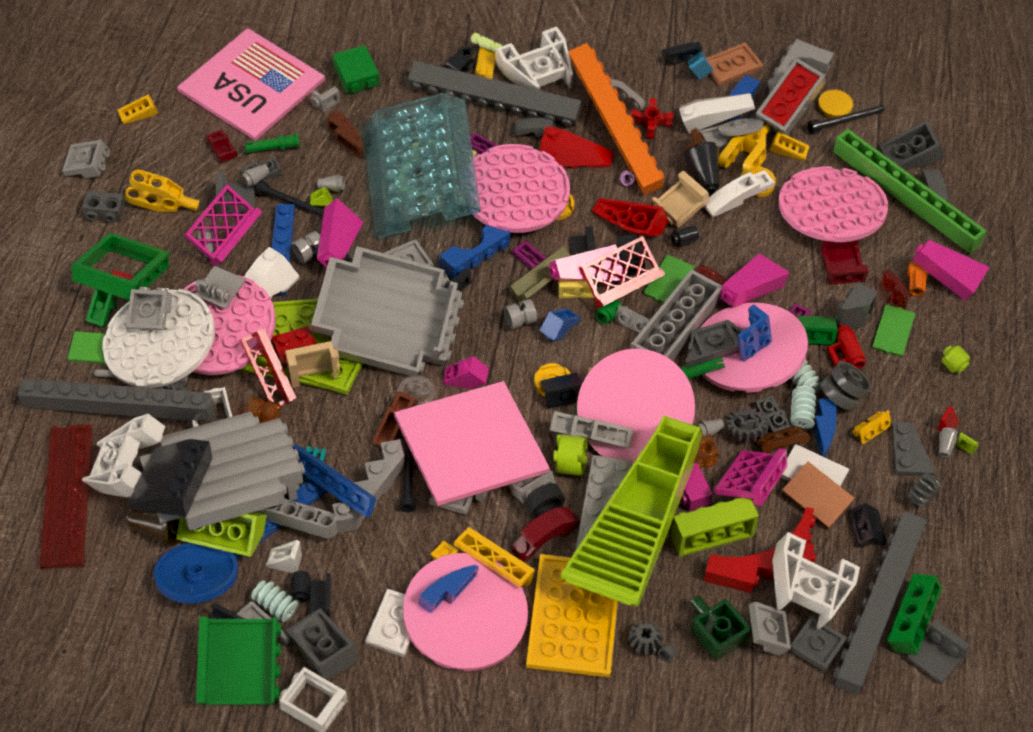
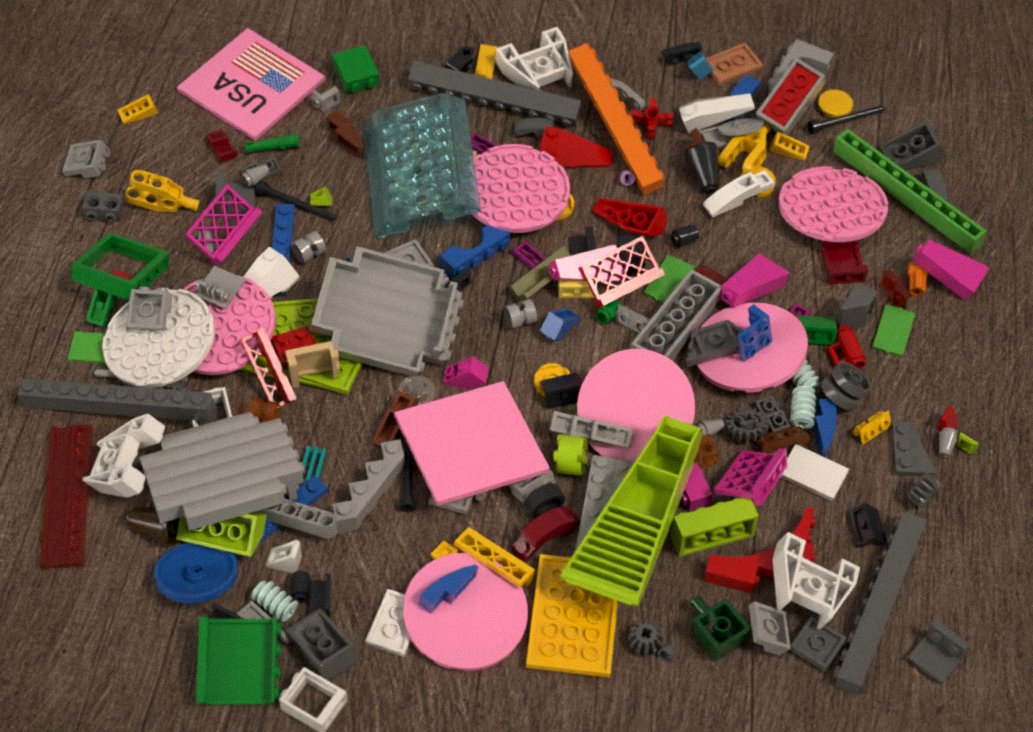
(172, 478): black slope -> none
(333, 183): light grey cone -> none
(336, 483): blue plate -> none
(337, 231): dark pink slope -> none
(485, 42): yellowish green axle -> none
(682, 200): tan panel -> none
(703, 368): green pin -> none
(818, 491): nougat tile -> none
(914, 614): green brick -> none
(955, 359): lime head -> none

